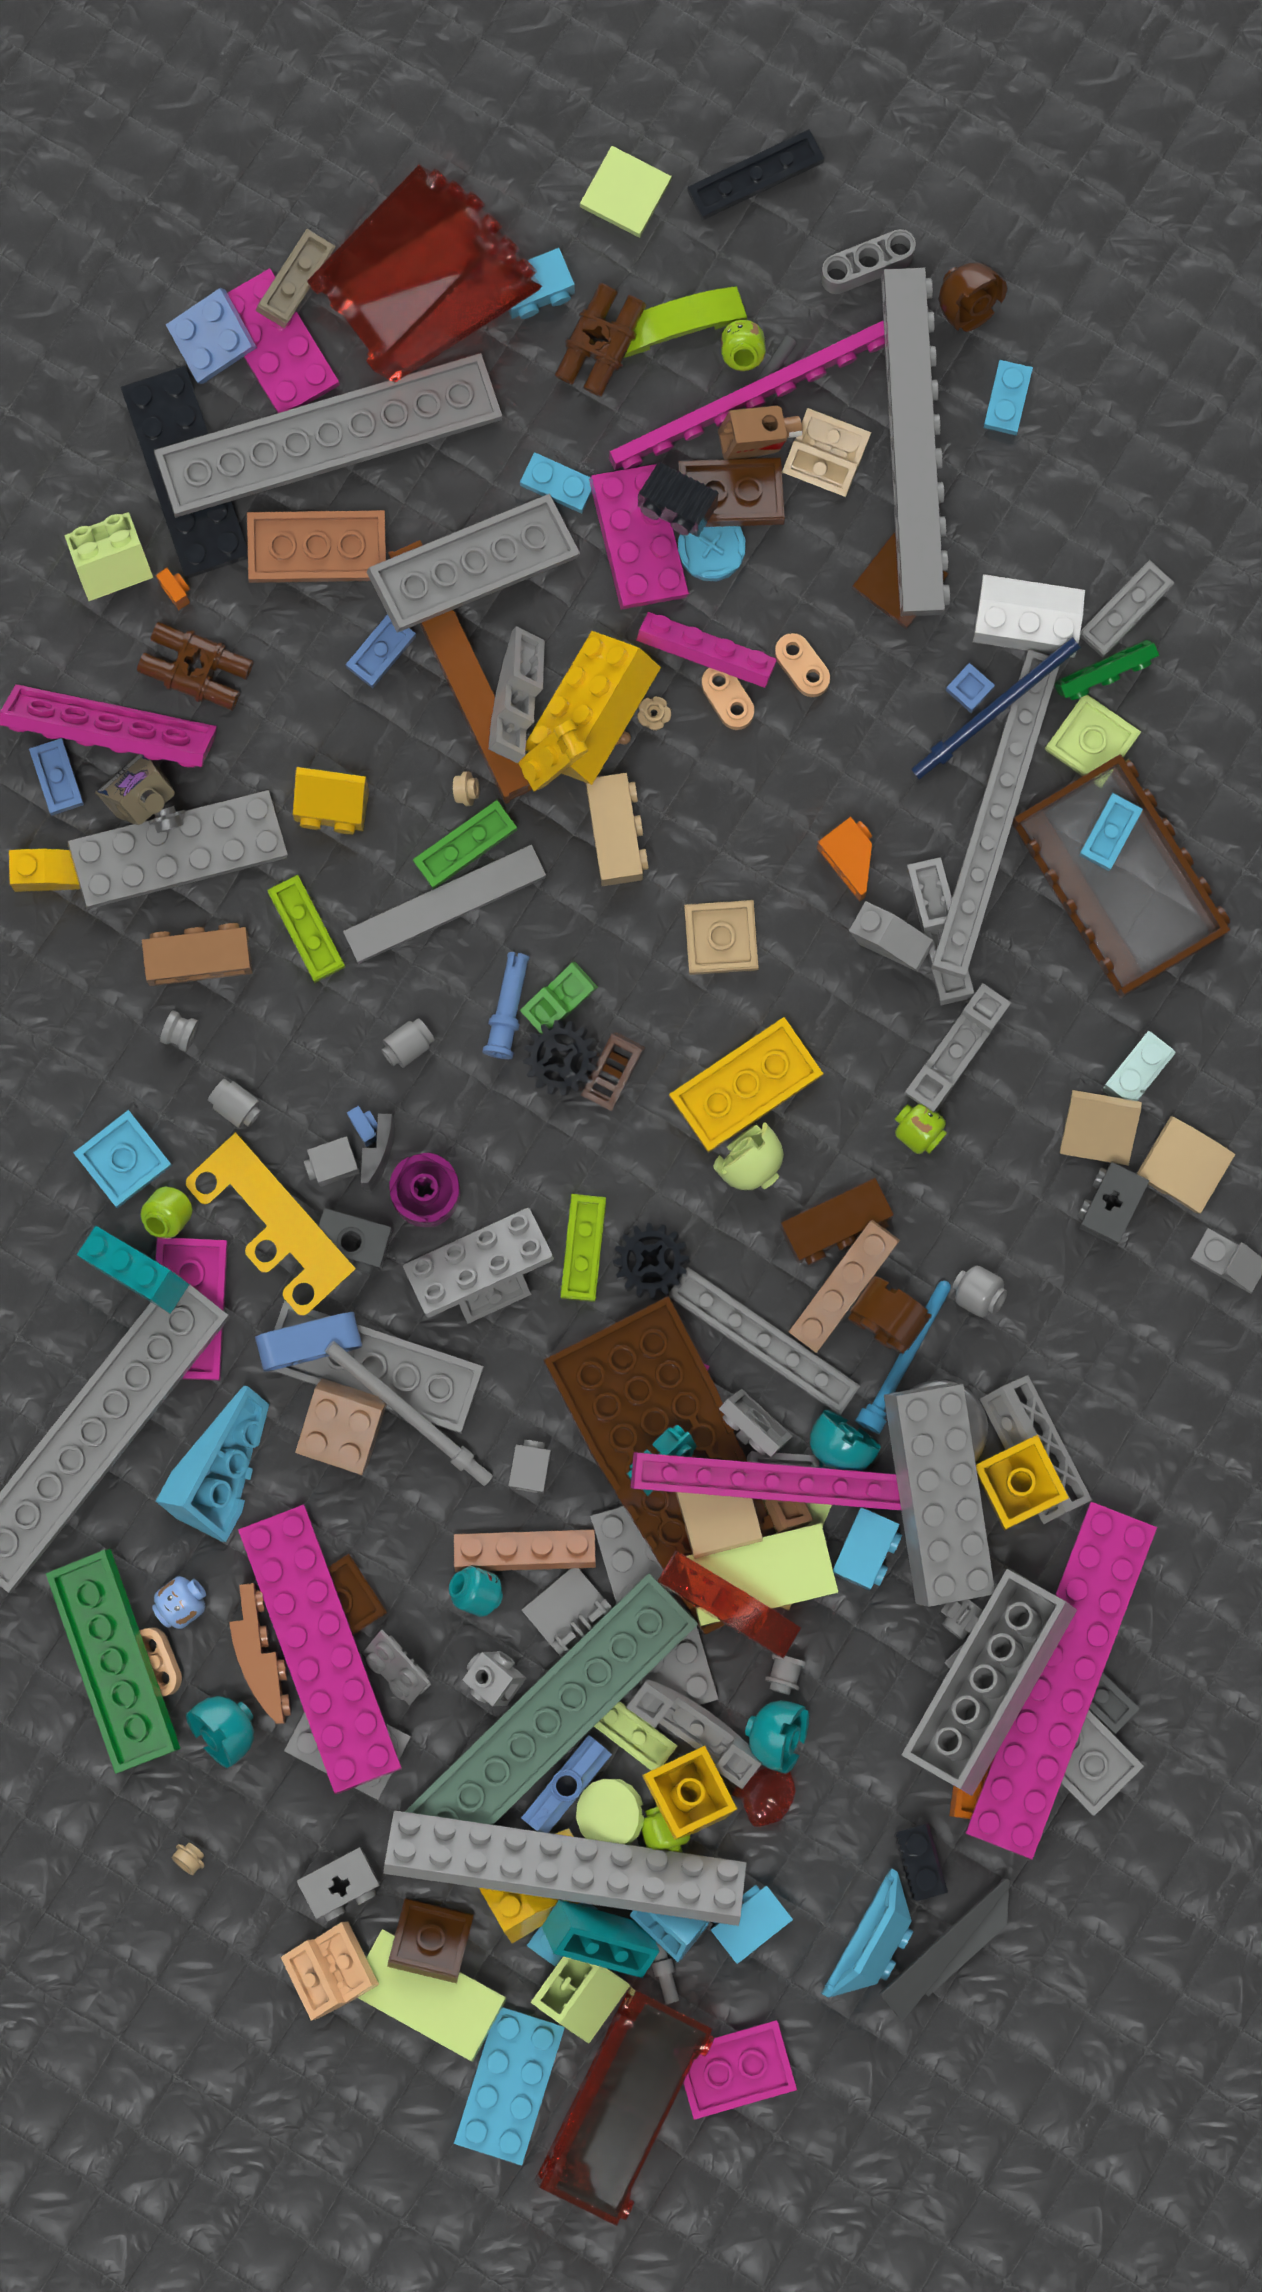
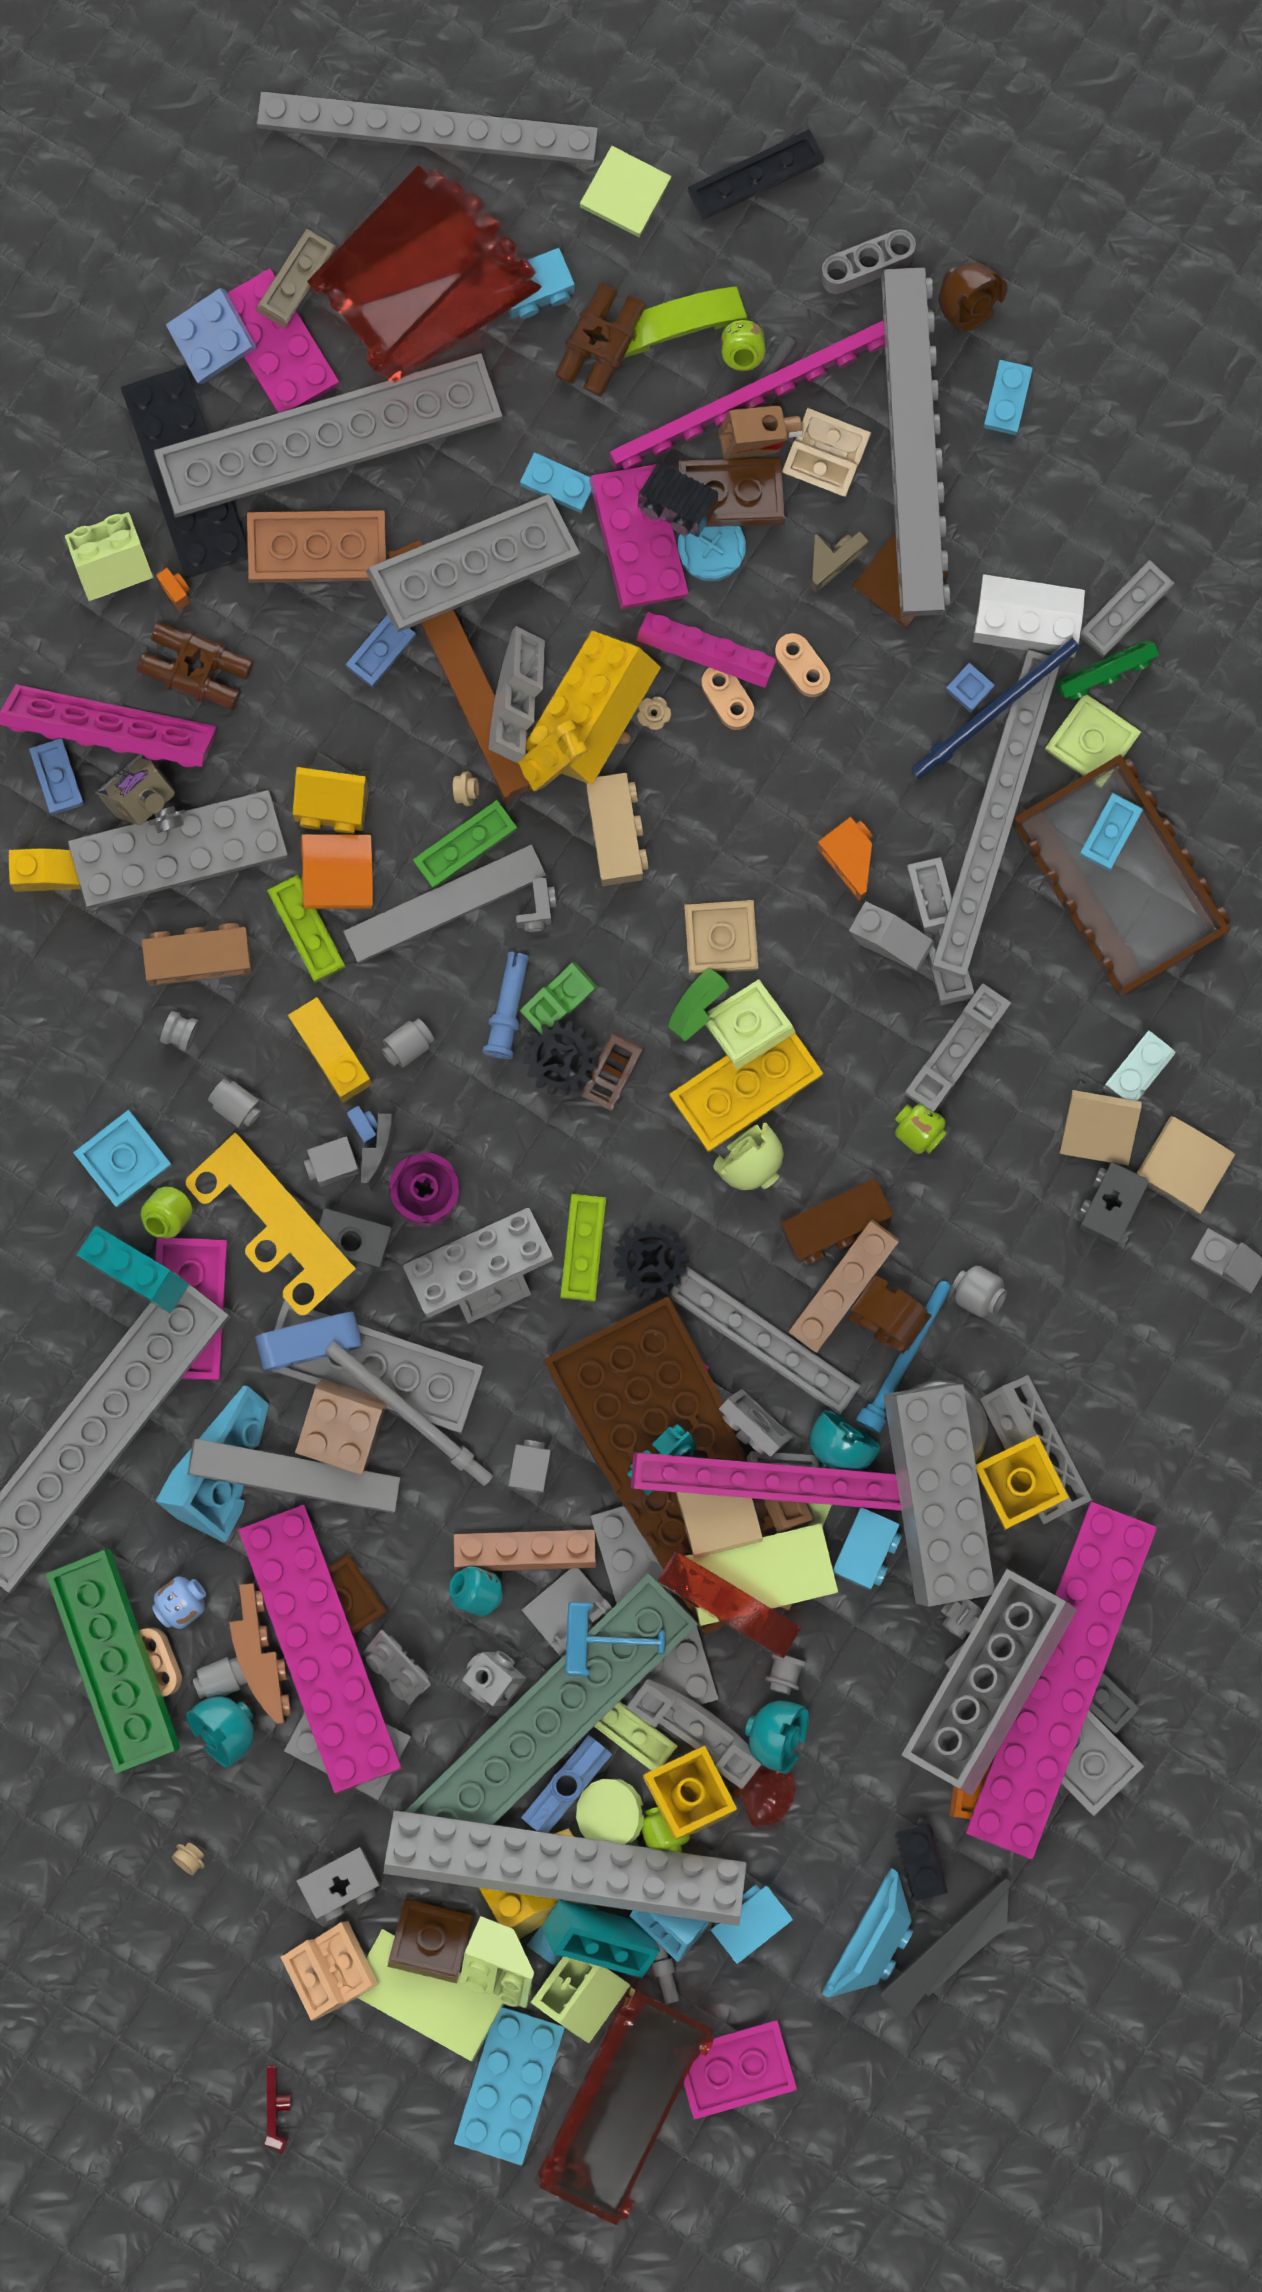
(219, 1678): none -> light grey brick
(274, 2104): none -> dark red piece
(292, 1476): none -> light grey tile
(330, 1050): none -> yellow slope
(336, 871): none -> orange slope
(427, 128): none -> light grey plate
(497, 1964): none -> yellowish green slope
(544, 900): none -> light grey bracket
(578, 1638): none -> dark azure piece
(690, 1013): none -> bright green slope
(748, 1024): none -> yellowish green tile
(829, 564): none -> dark tan slope

